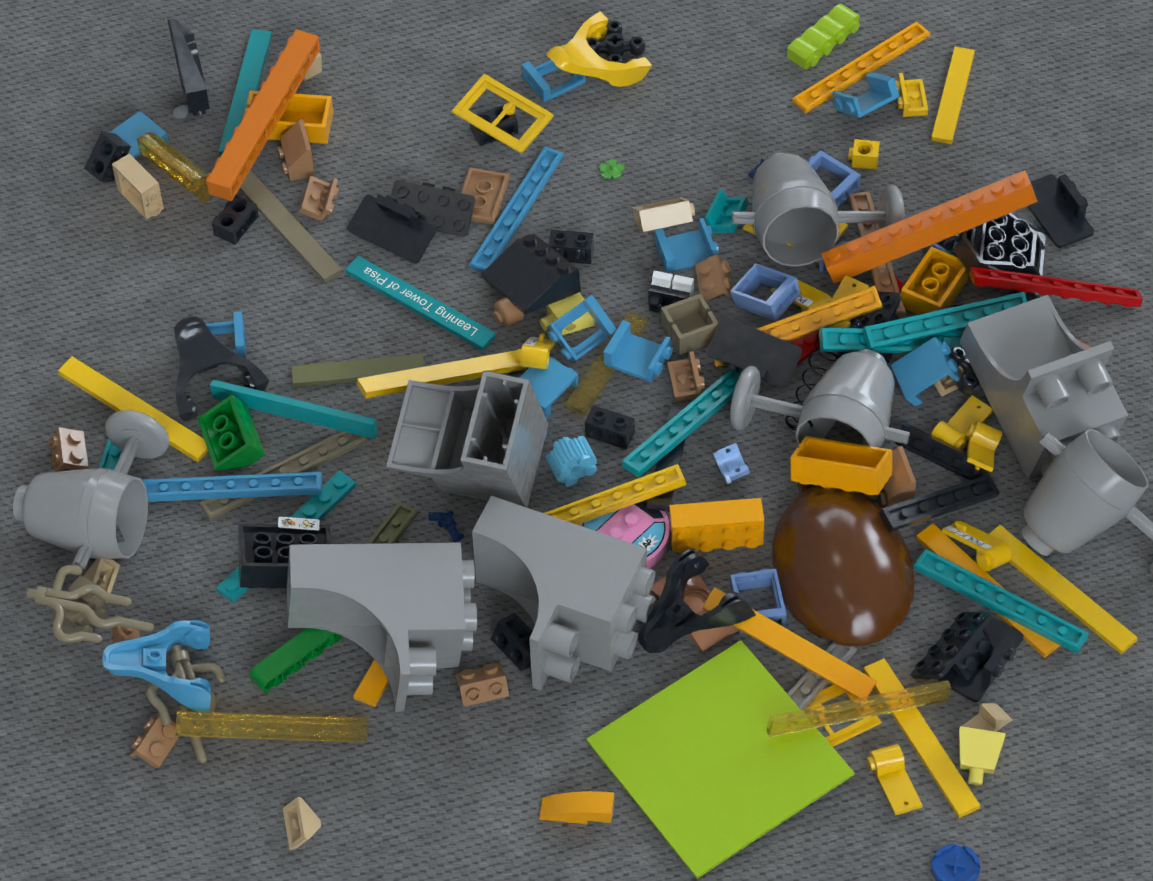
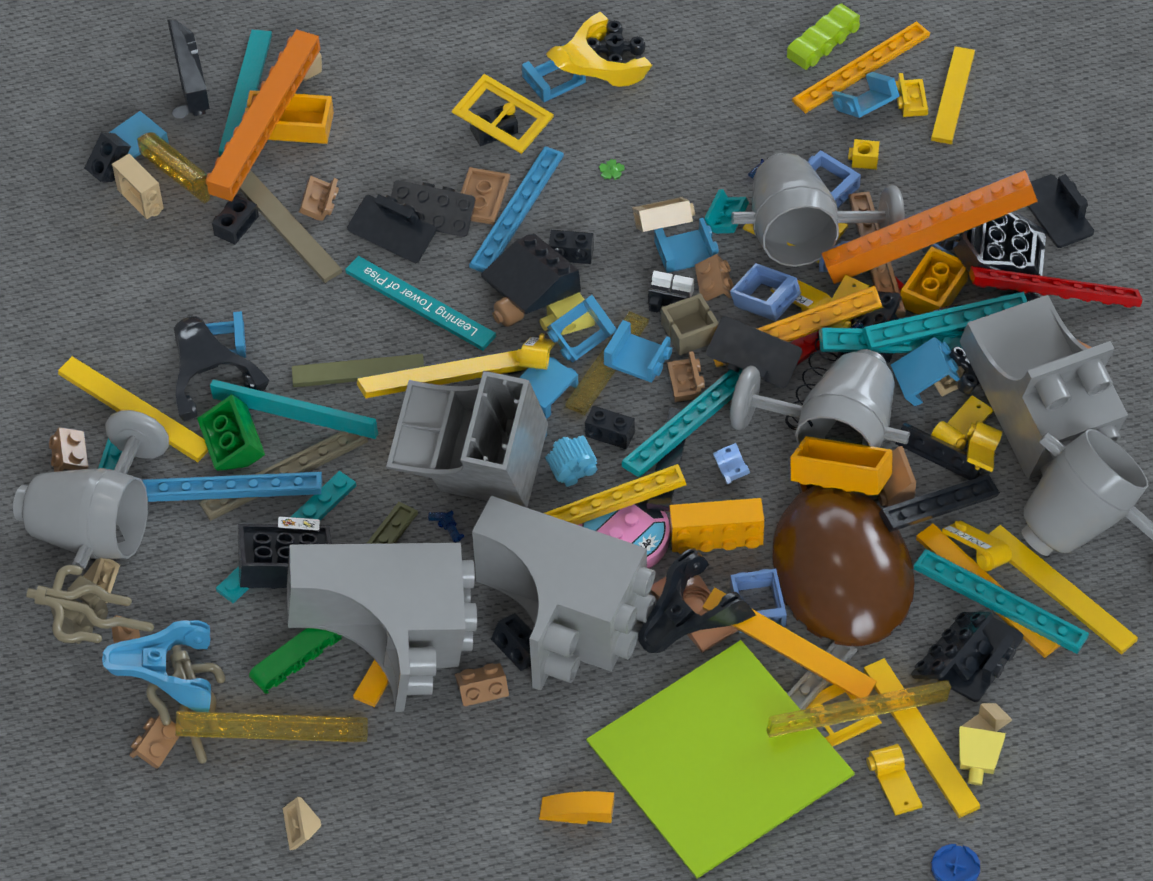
(296, 152): medium nougat slope -> none

